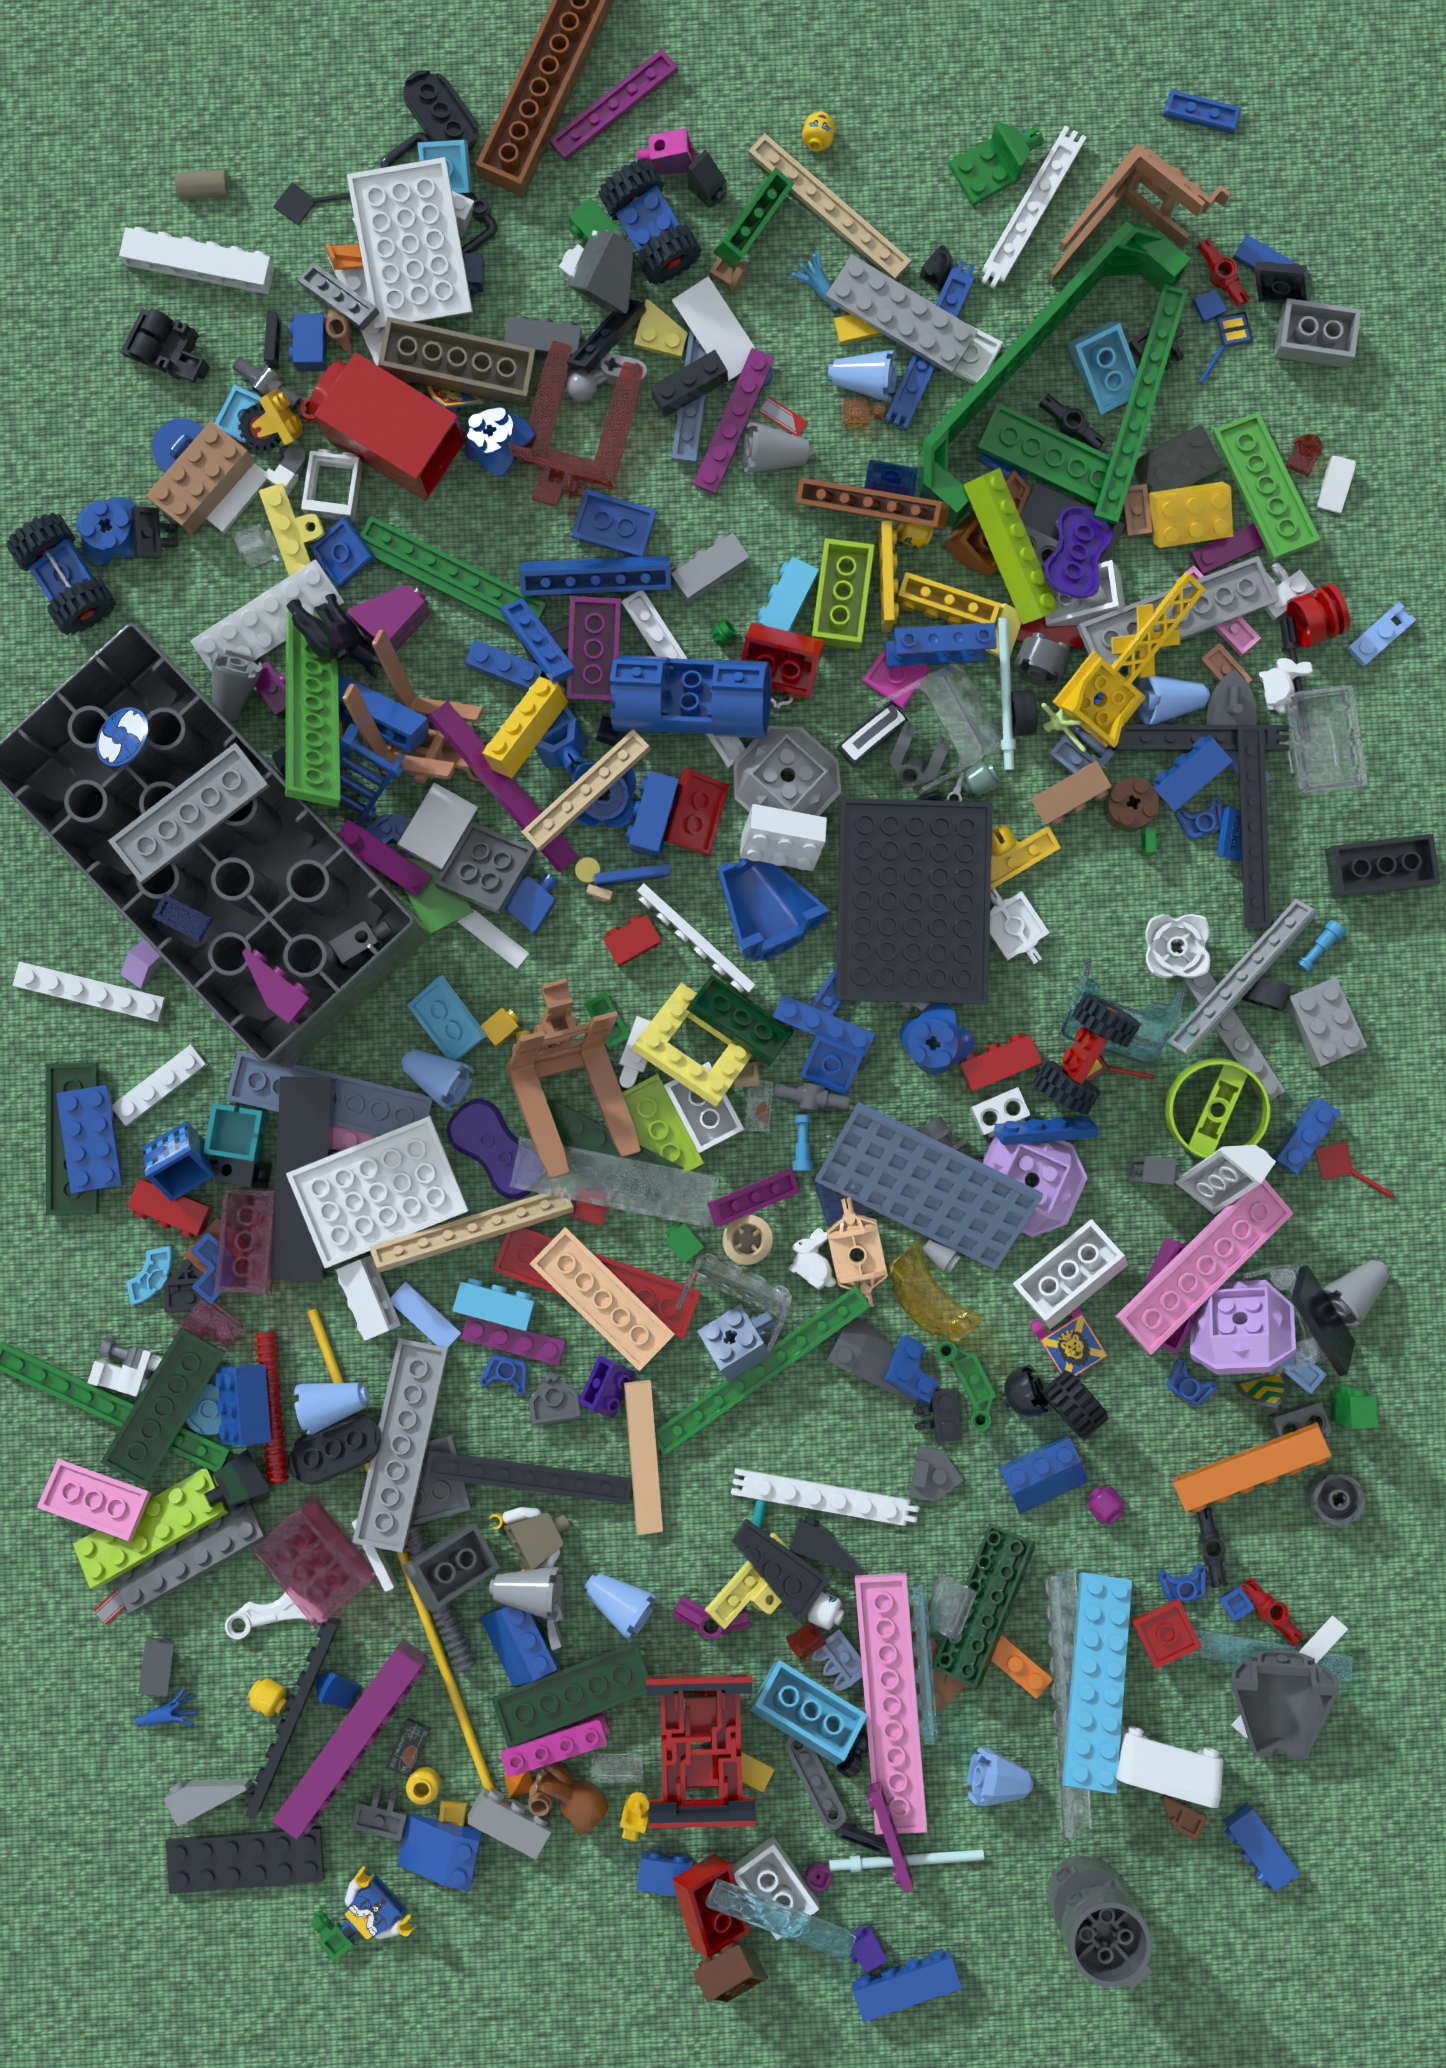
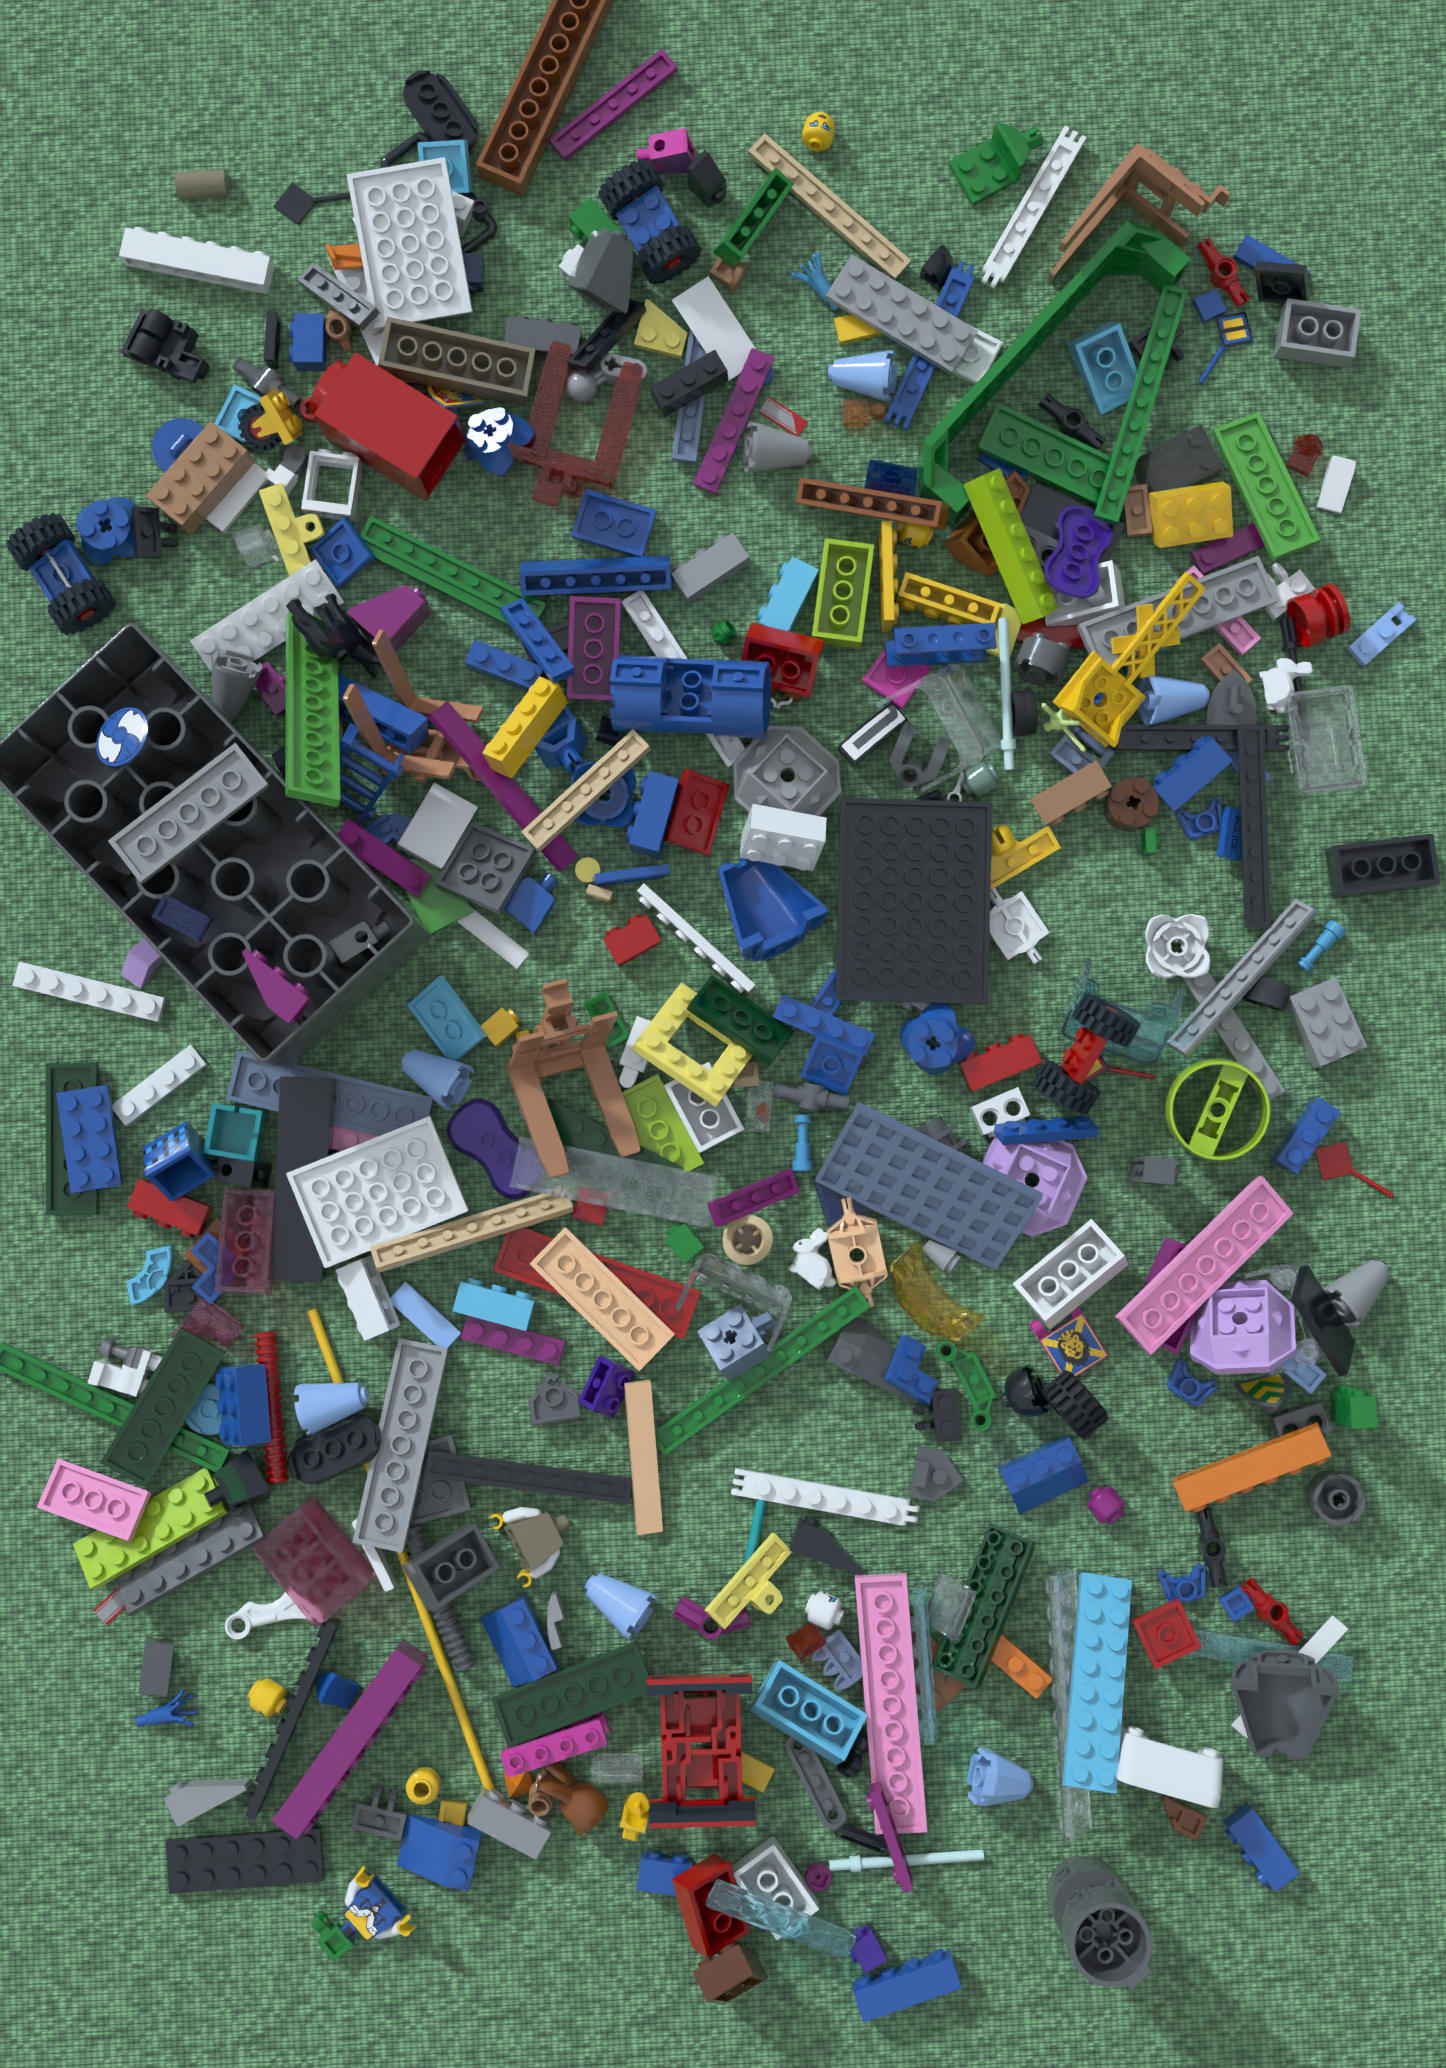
(408, 1747): black tile -> none
(506, 1370): blue piece -> none
(529, 1590): light grey cone -> none
(783, 1571): black wing -> none
(1202, 111): blue tile -> none
(1226, 1175): white slope -> none

